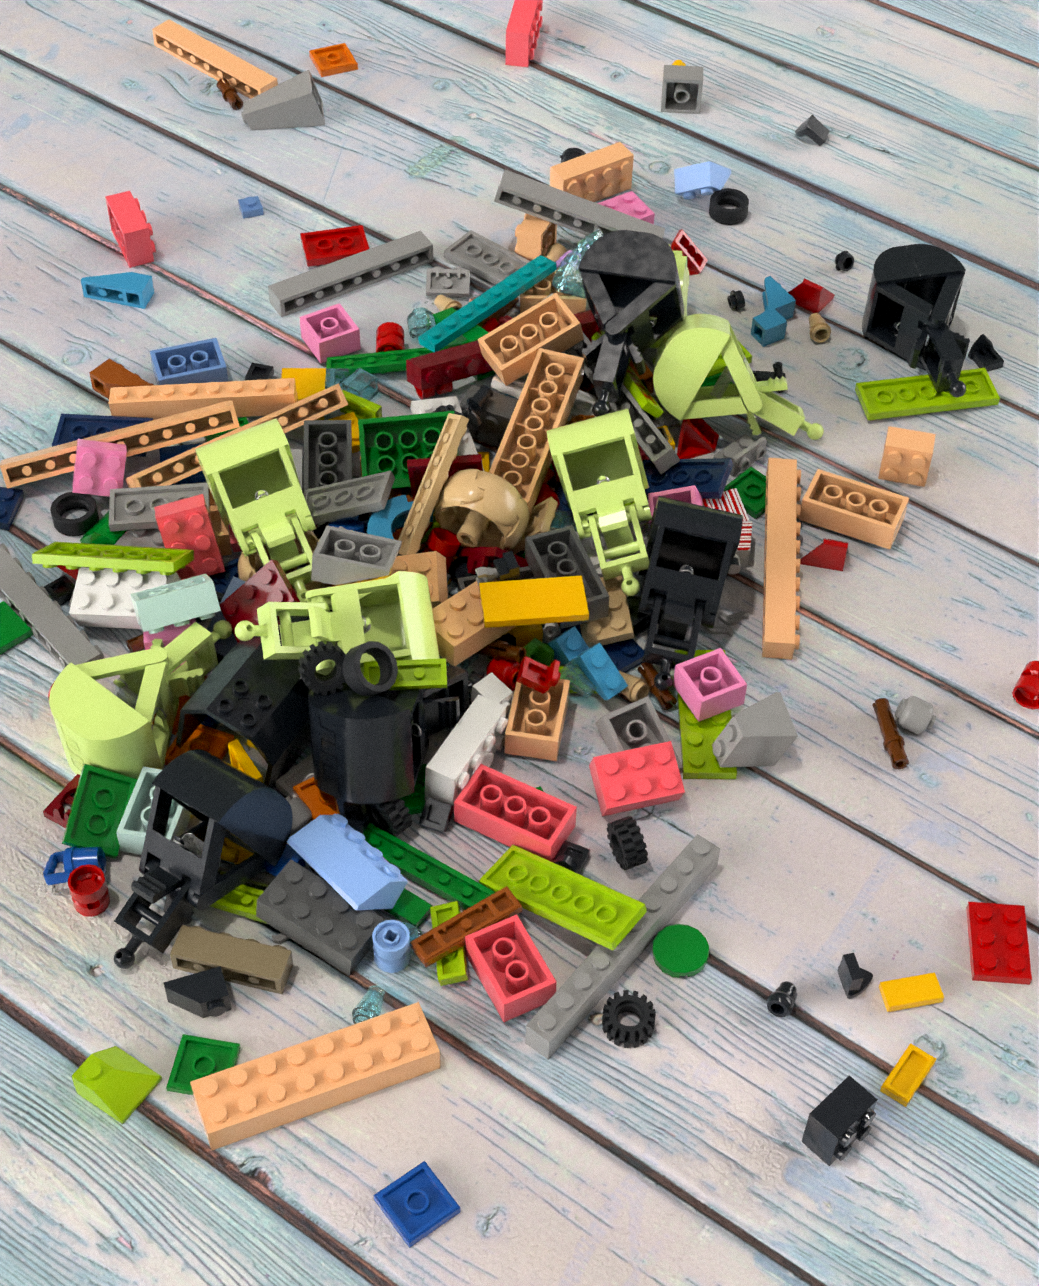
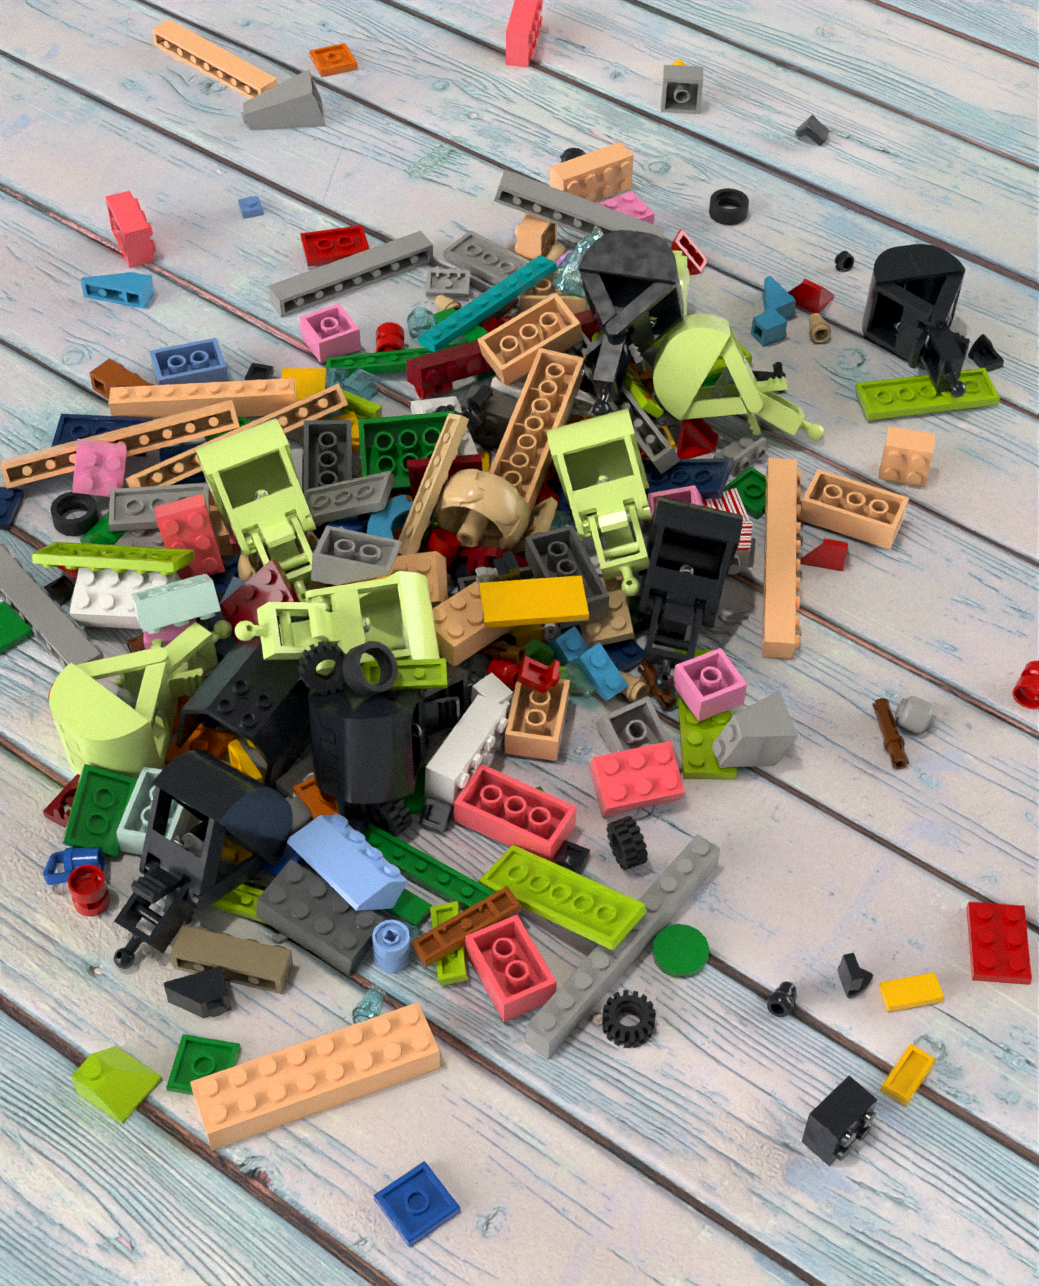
(229, 94): reddish brown pin -> none
(700, 179): light blue slope -> none
(736, 300): black plate -> none

